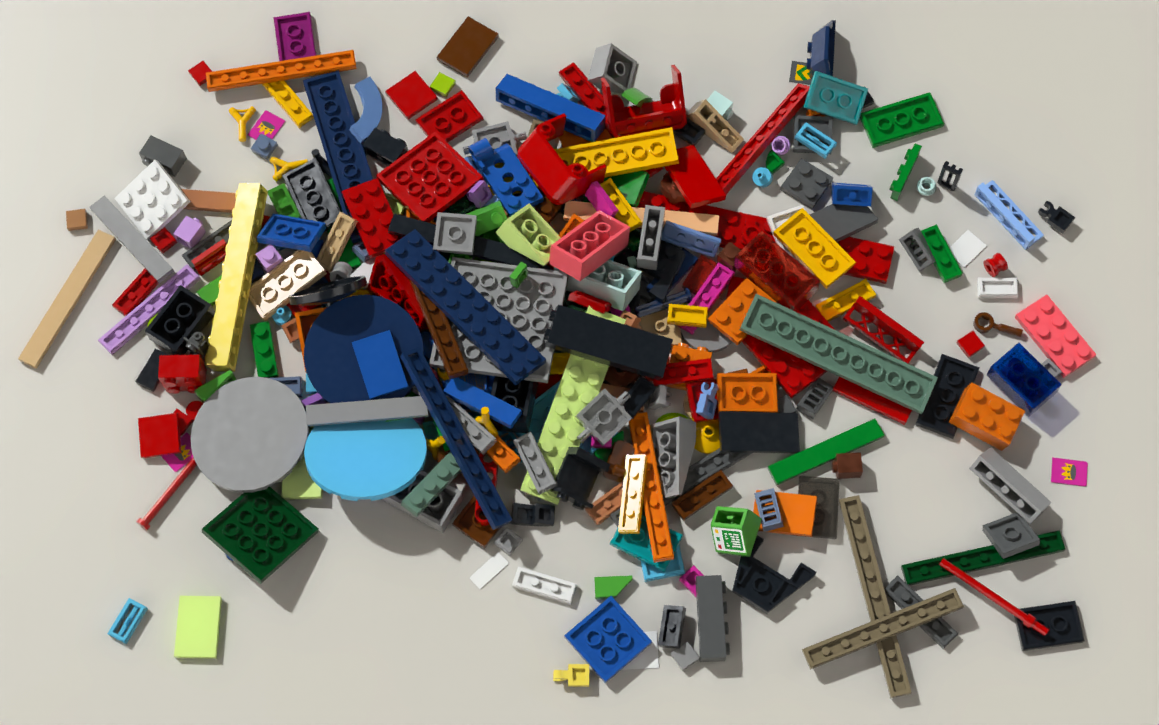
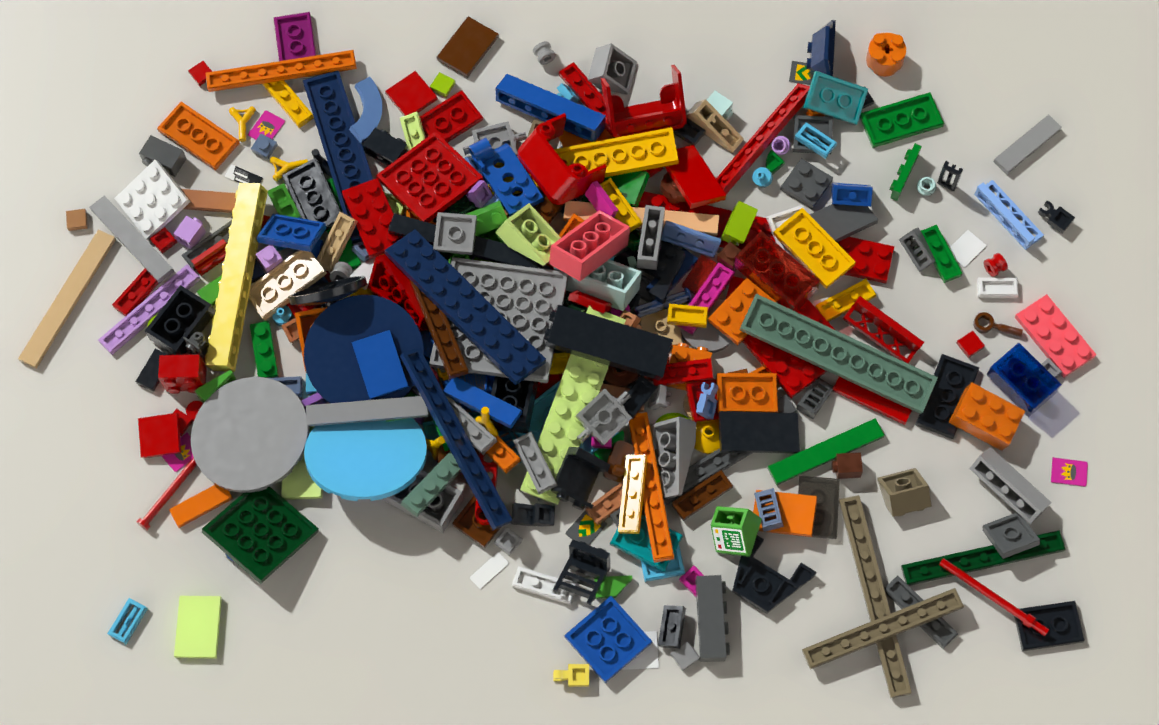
(198, 135): none -> orange tile
(199, 505): none -> orange tile
(242, 176): none -> sticker
(412, 129): none -> yellowish green plate
(519, 275): bright green tile -> none
(544, 53): none -> light grey wheel
(585, 529): none -> sticker
(588, 561): none -> black plate
(636, 97): bright green slope -> none
(739, 223): none -> lime hinge
(886, 54): none -> orange brick
(904, 492): none -> dark tan slope
(1027, 144): none -> light grey tile

